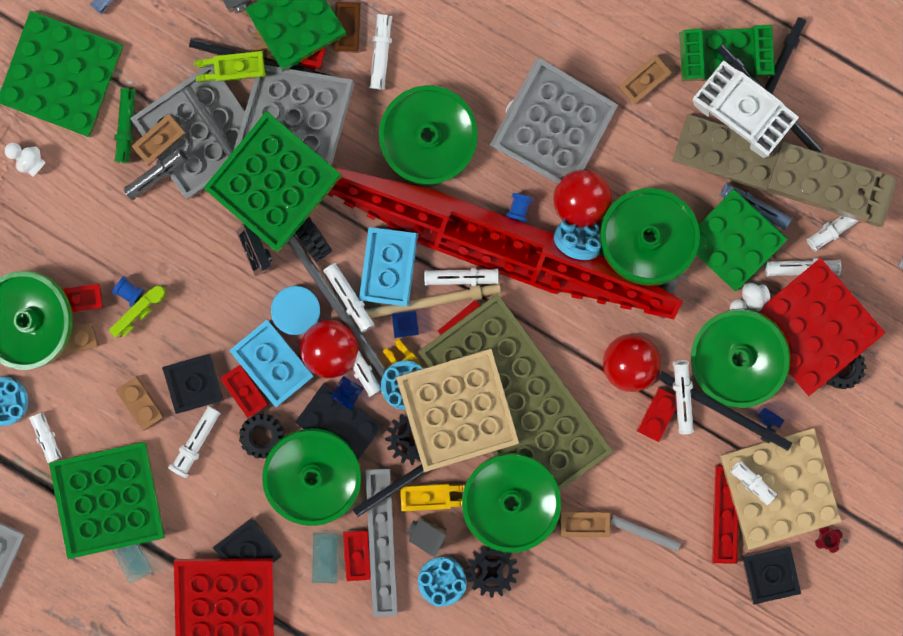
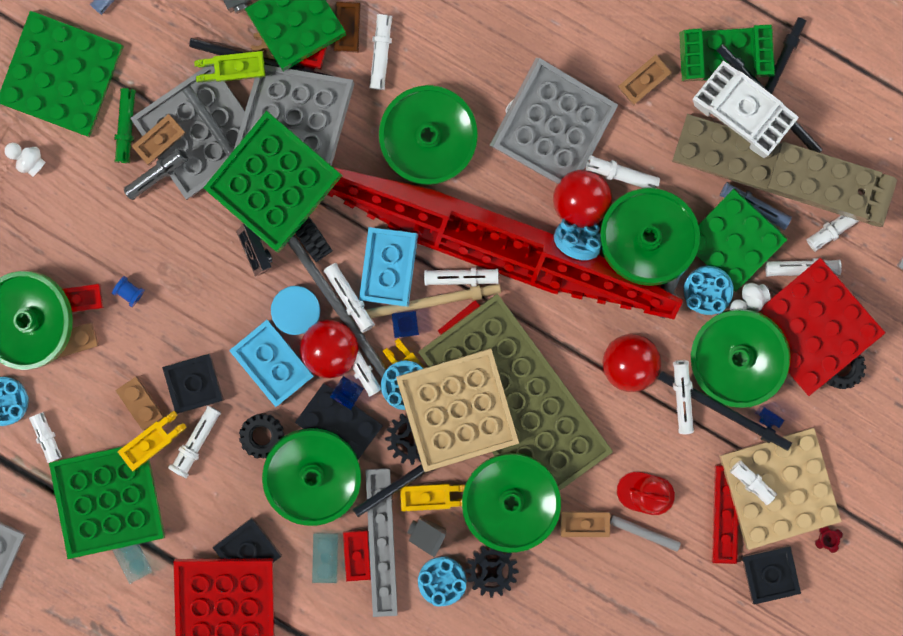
(139, 310): lime hinge -> none
(150, 442): none -> yellow hinge
(244, 391): red plate -> none
(519, 207): blue bush -> none
(612, 170): none -> white pin
(645, 493): none -> red piece
(657, 415): red plate -> none
(708, 290): none -> medium azure tile

